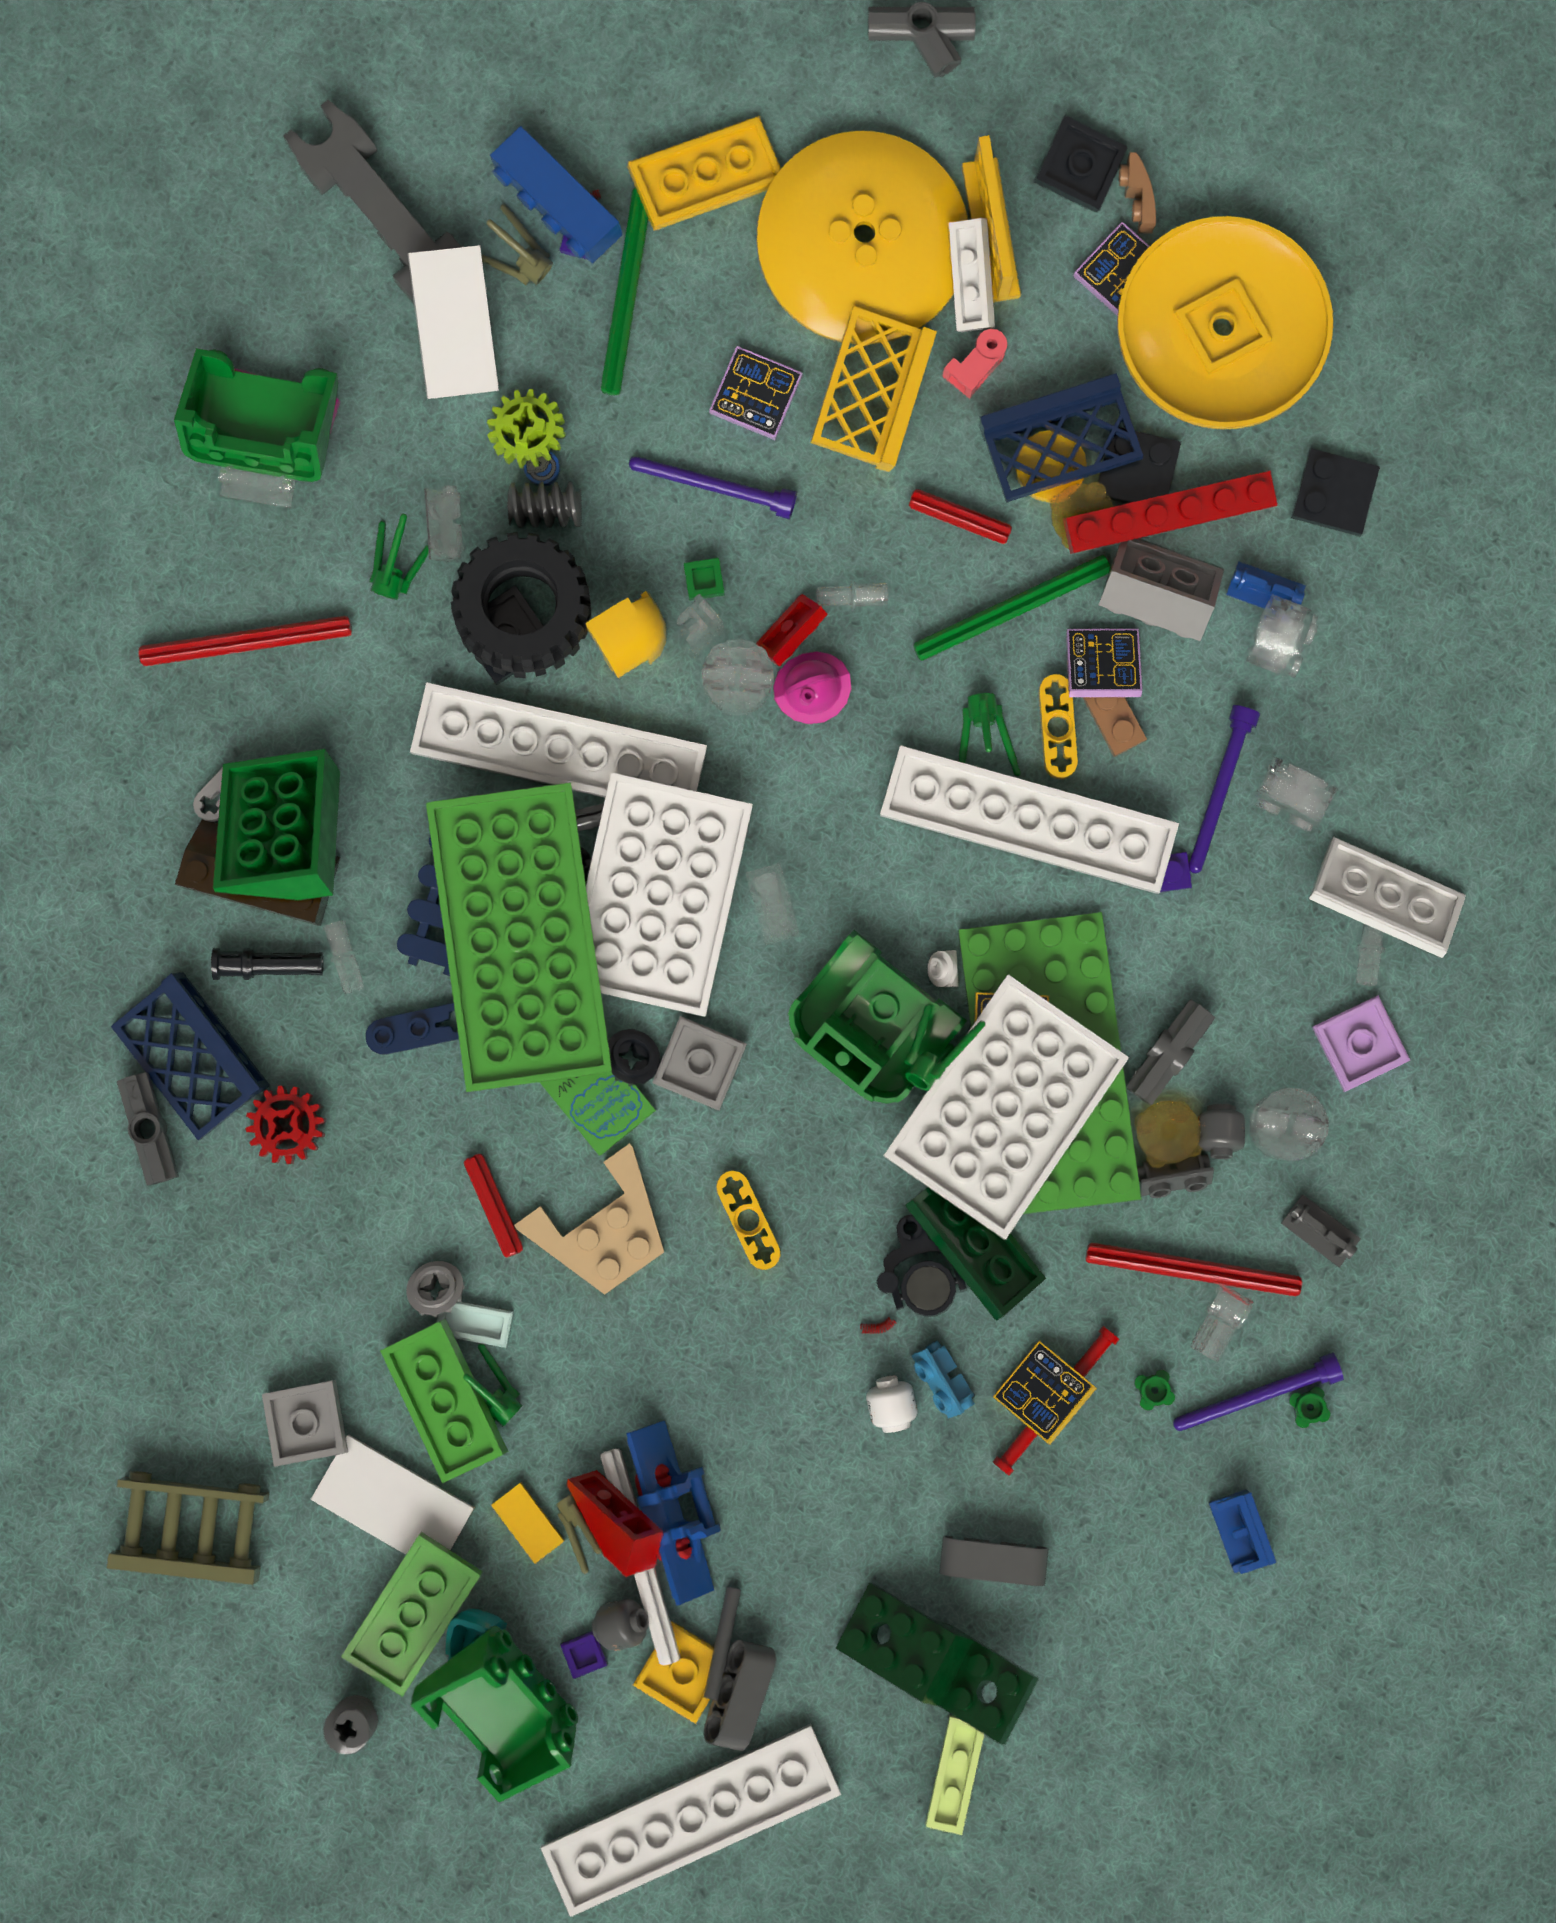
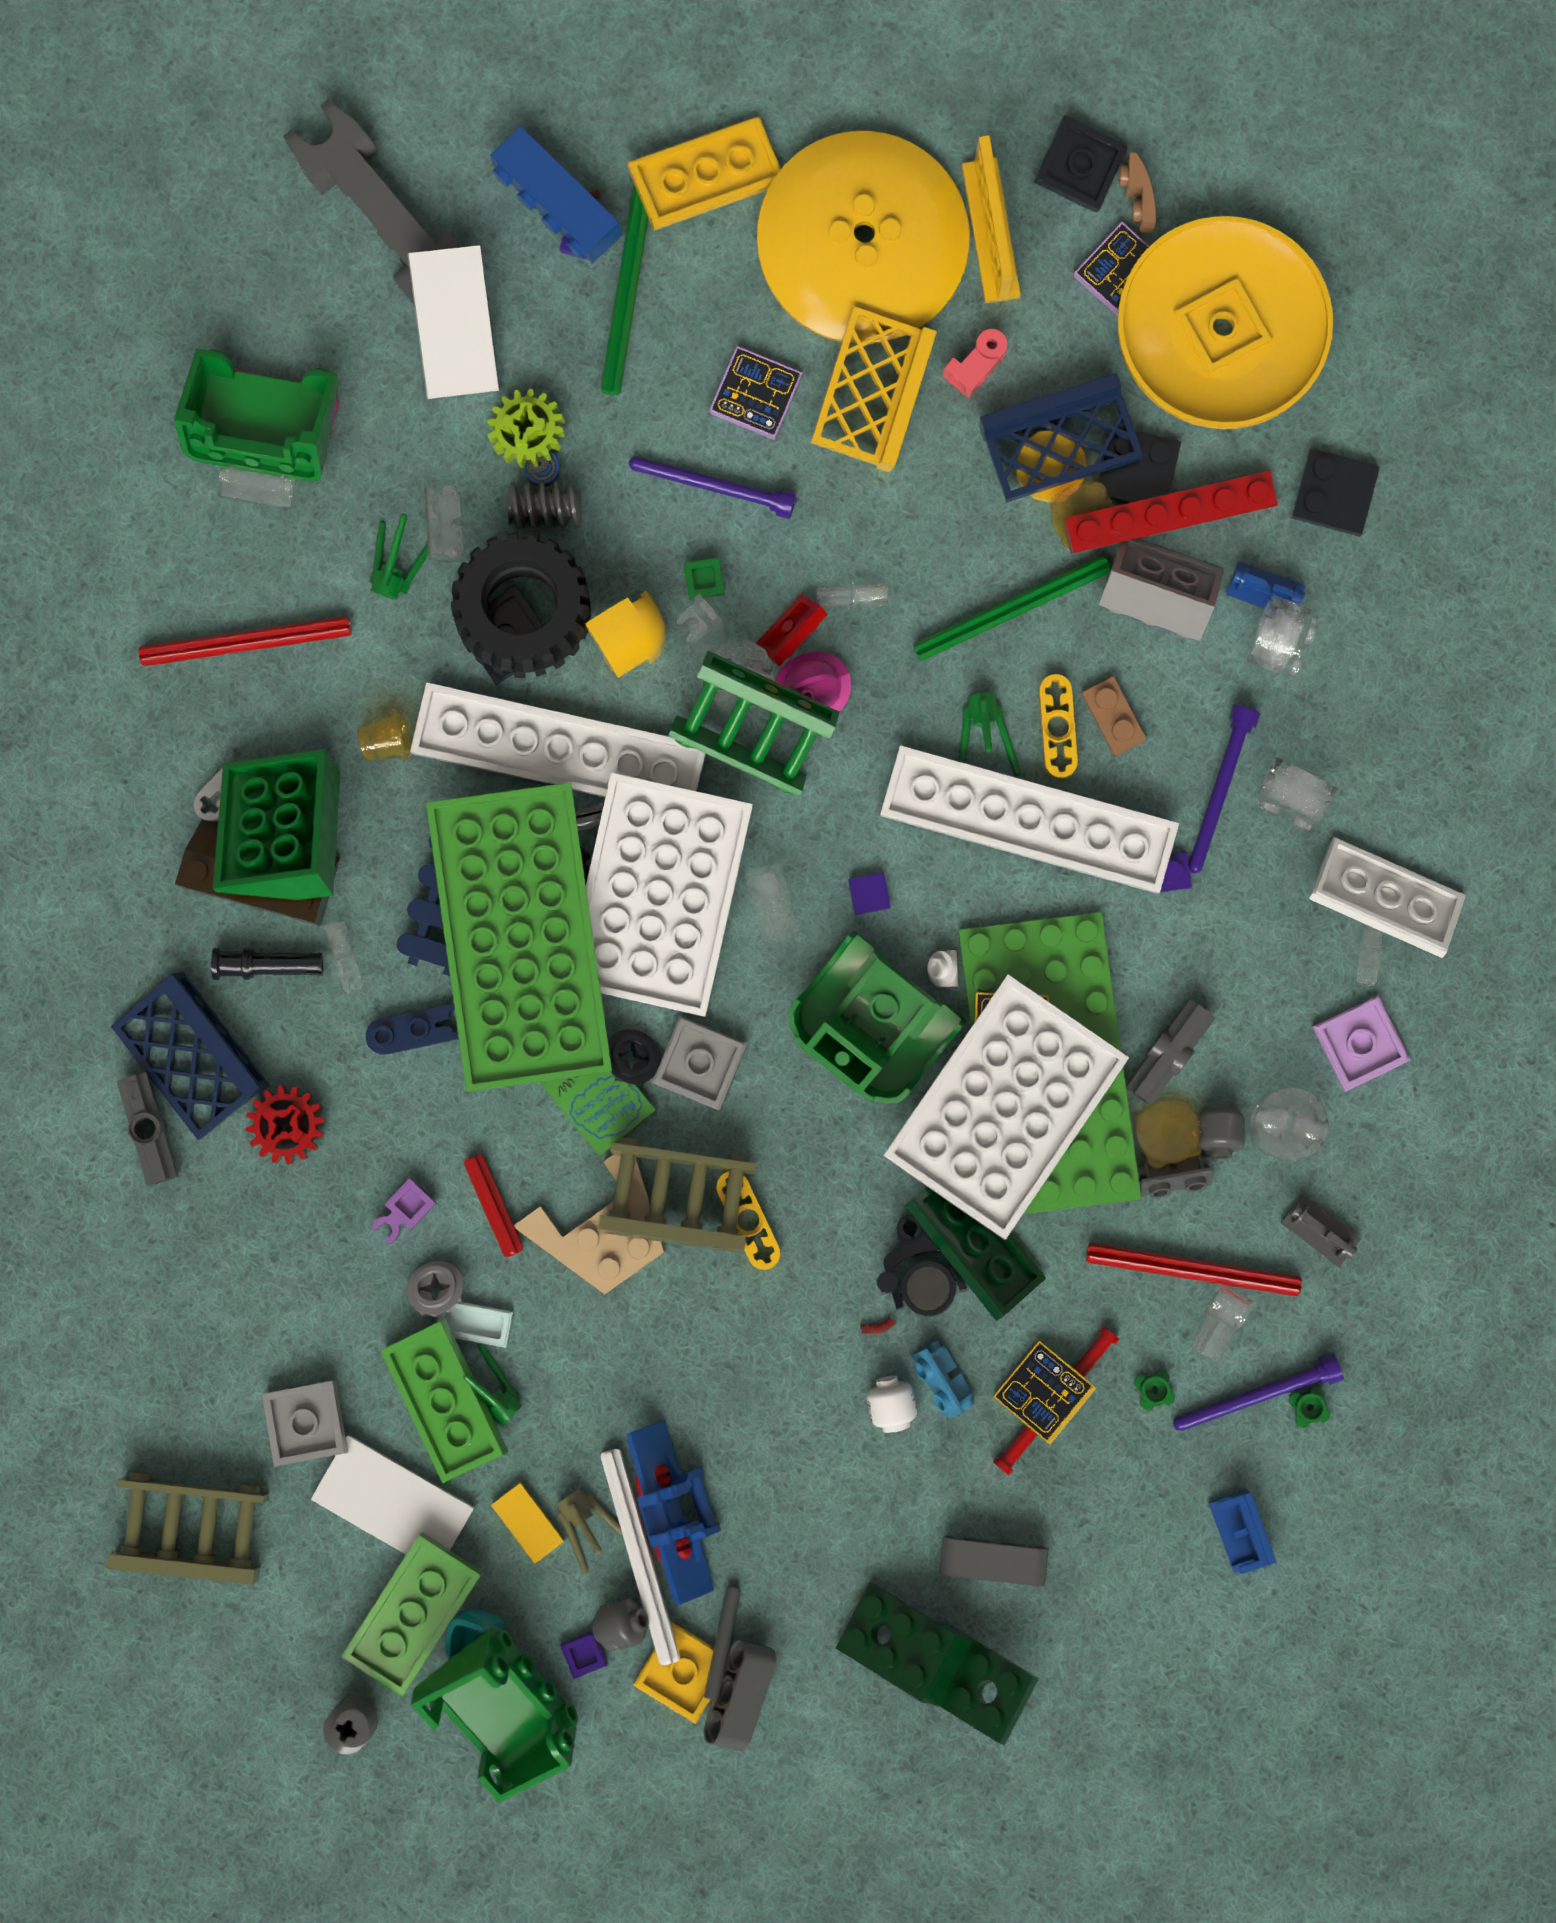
(385, 738): none -> clear yellow piece
(407, 1207): none -> medium lavender plate
(533, 263): olive plant -> none
(618, 1526): red slope -> none
(654, 1225): none -> olive fence
(690, 1820): white plate -> none
(754, 690): none -> green fence
(869, 894): none -> dark purple tile
(927, 1067): green plant -> none
(933, 42): dark grey piece -> none
(954, 1777): yellowish green plate -> none
(960, 516): red axle -> none
(971, 275): white plate -> none
(1103, 663): black tile -> none

